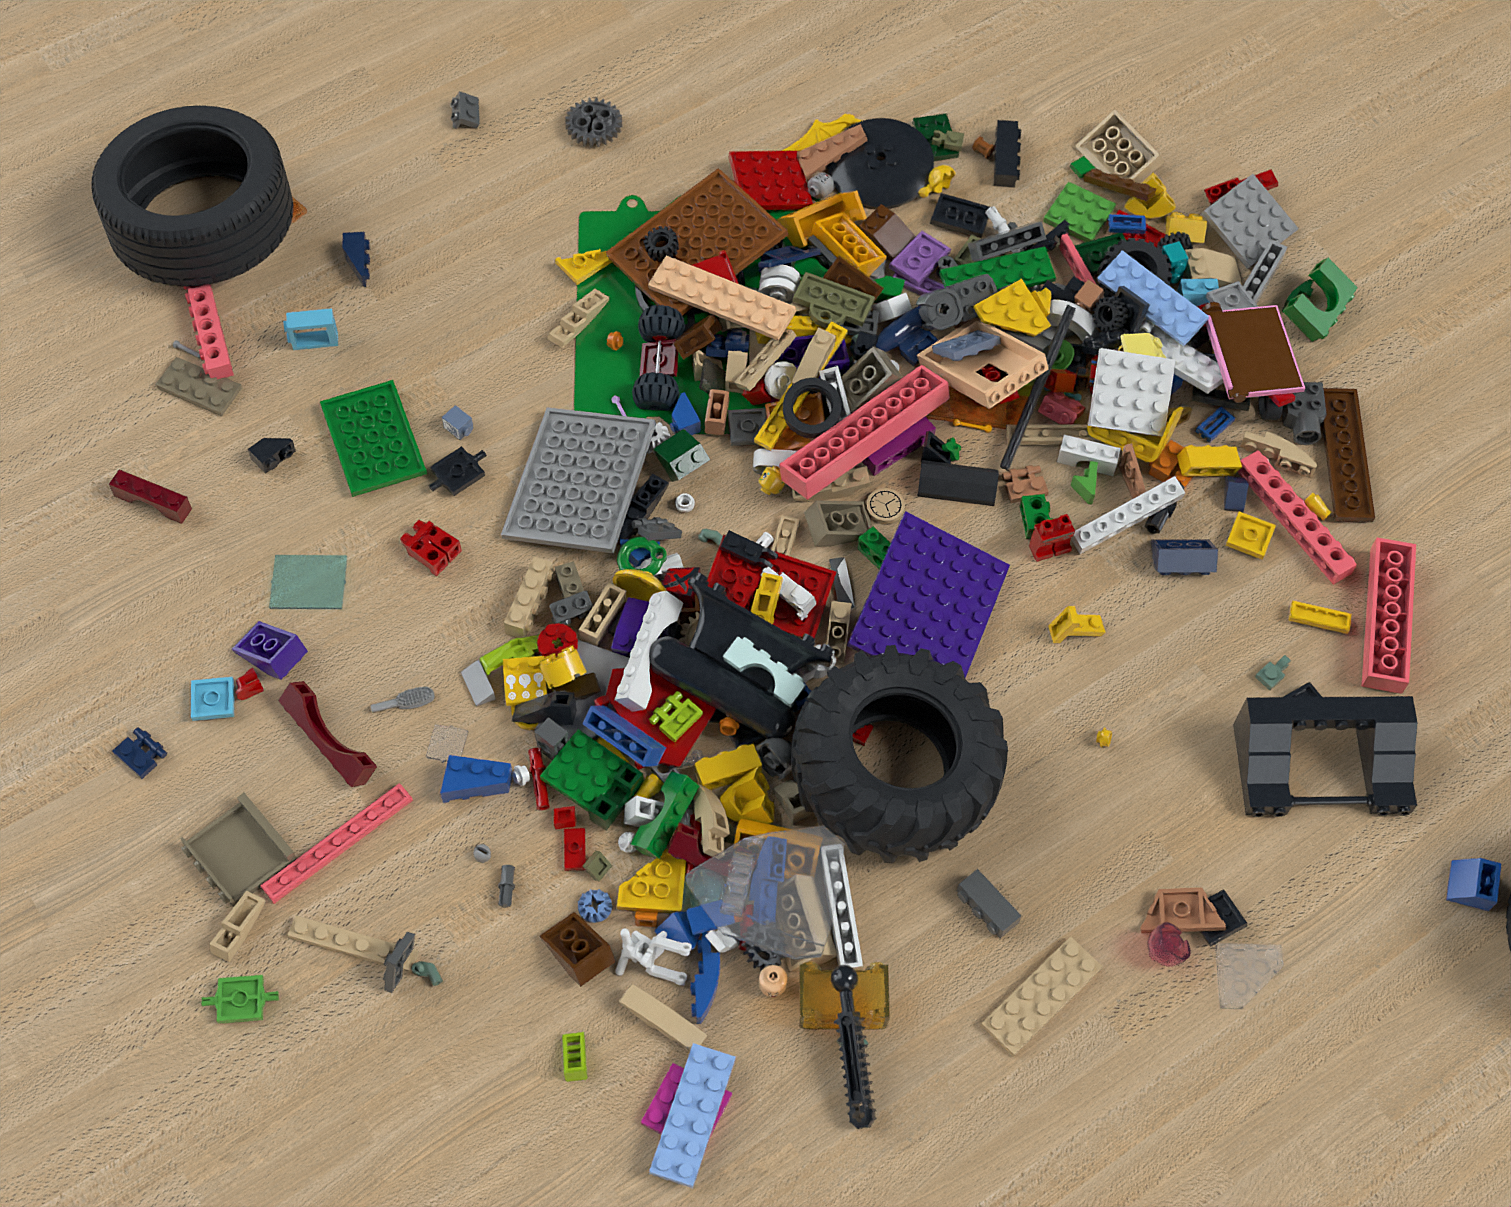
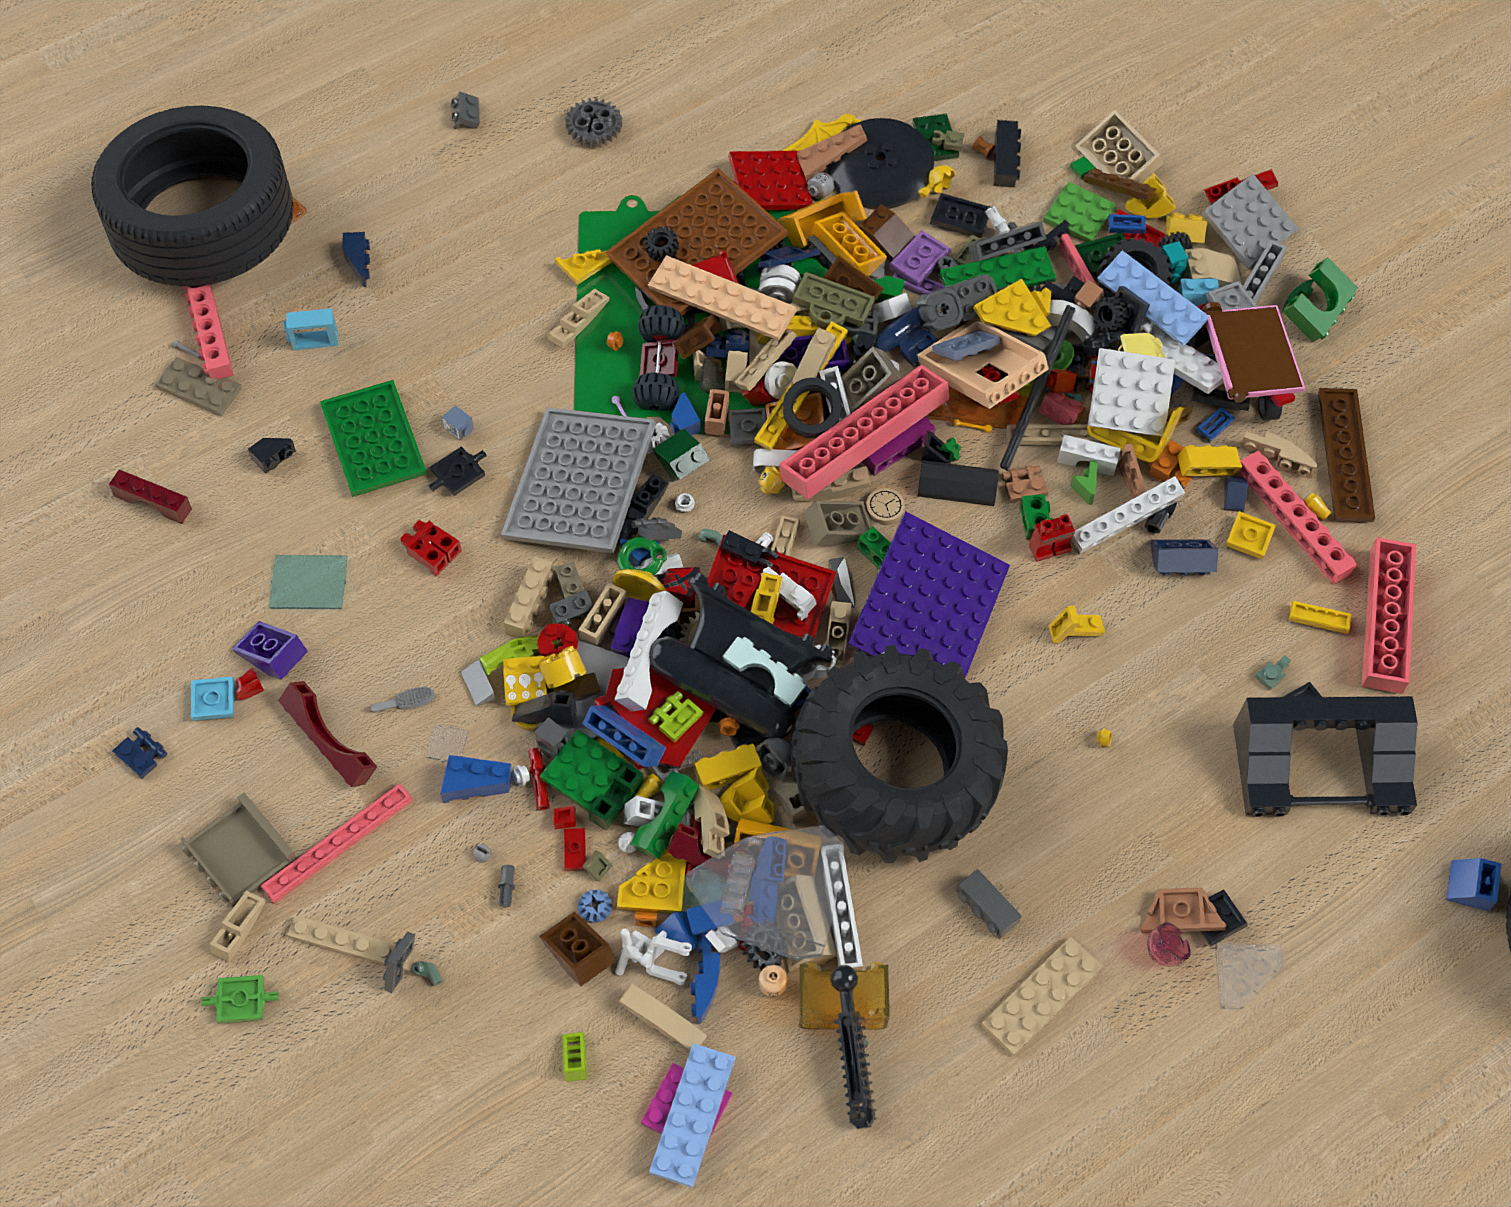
(1306, 414): dark grey brick -> none

